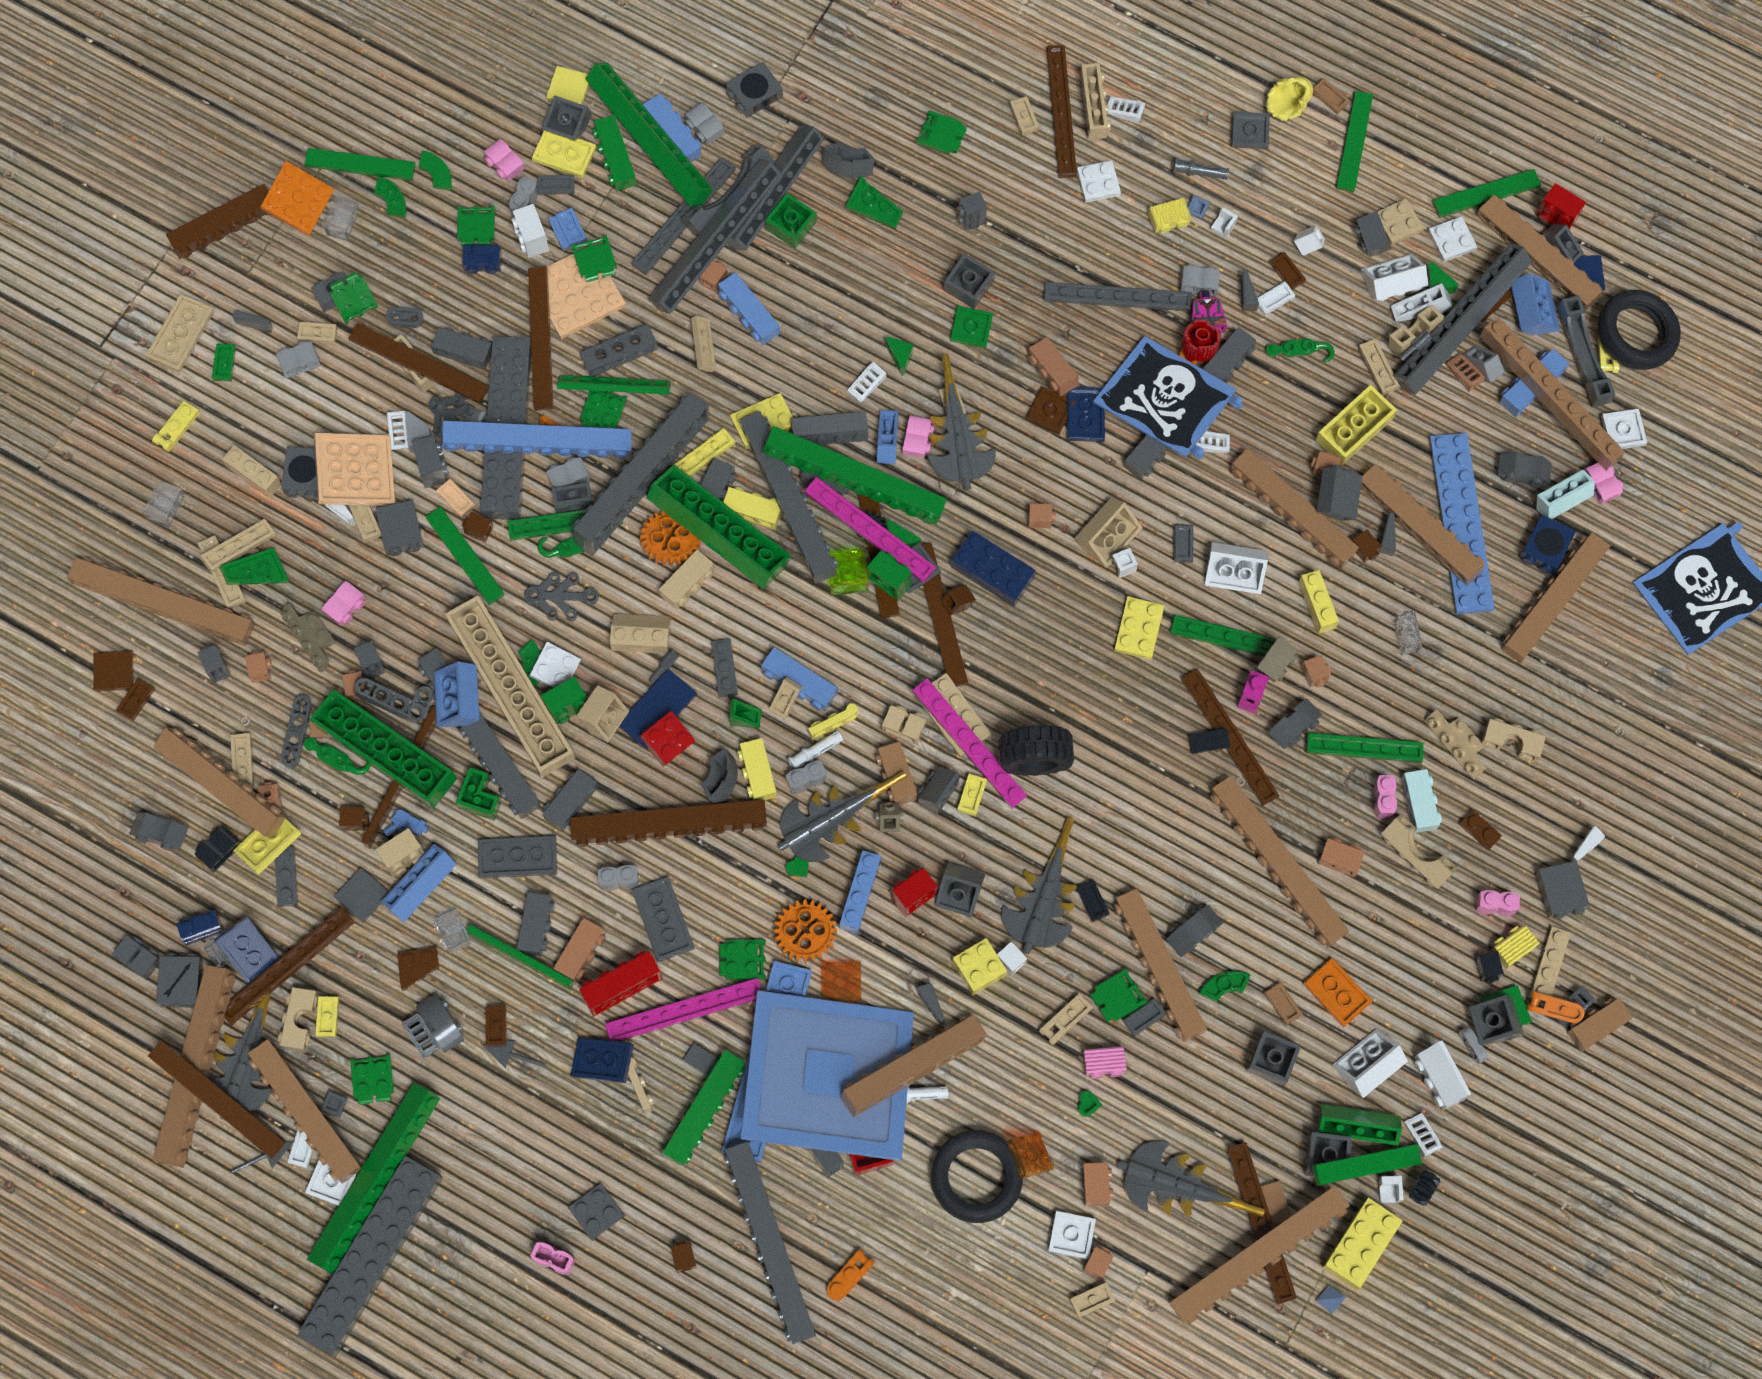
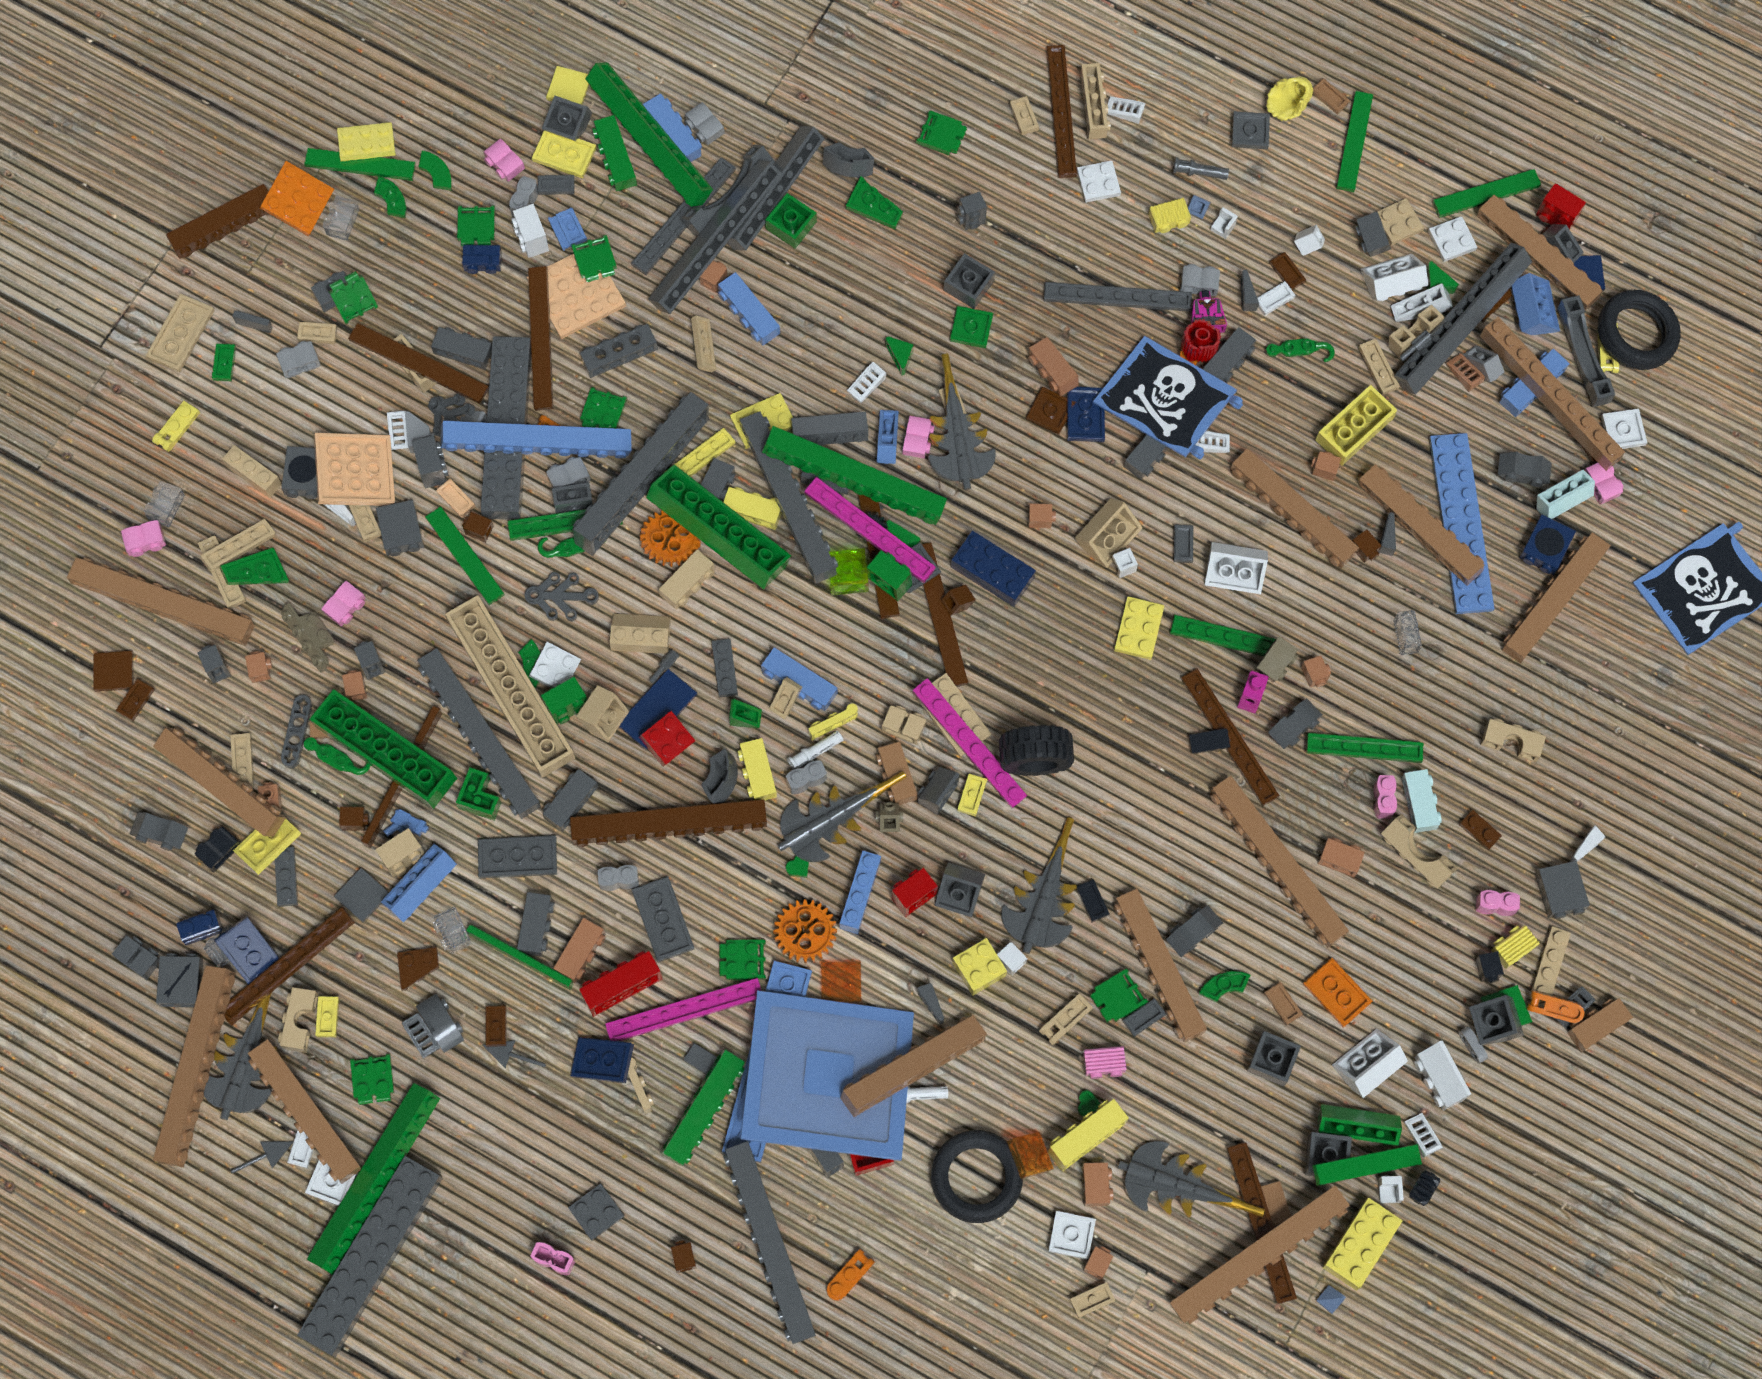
(143, 538): none -> bright pink brick
(216, 1099): reddish brown tile -> none
(334, 1104): dark grey plate -> none
(366, 141): none -> light yellow plate
(391, 696): dark grey beam -> none
(405, 317): dark grey plate -> none
(456, 695): medium blue slope -> none
(614, 384): green tile -> none
(754, 90): dark grey brick -> none
(1087, 1135): none -> light yellow brick
(1318, 601): light yellow brick -> none
(1339, 493): dark grey brick -> none
(1459, 741): tan bracket -> none

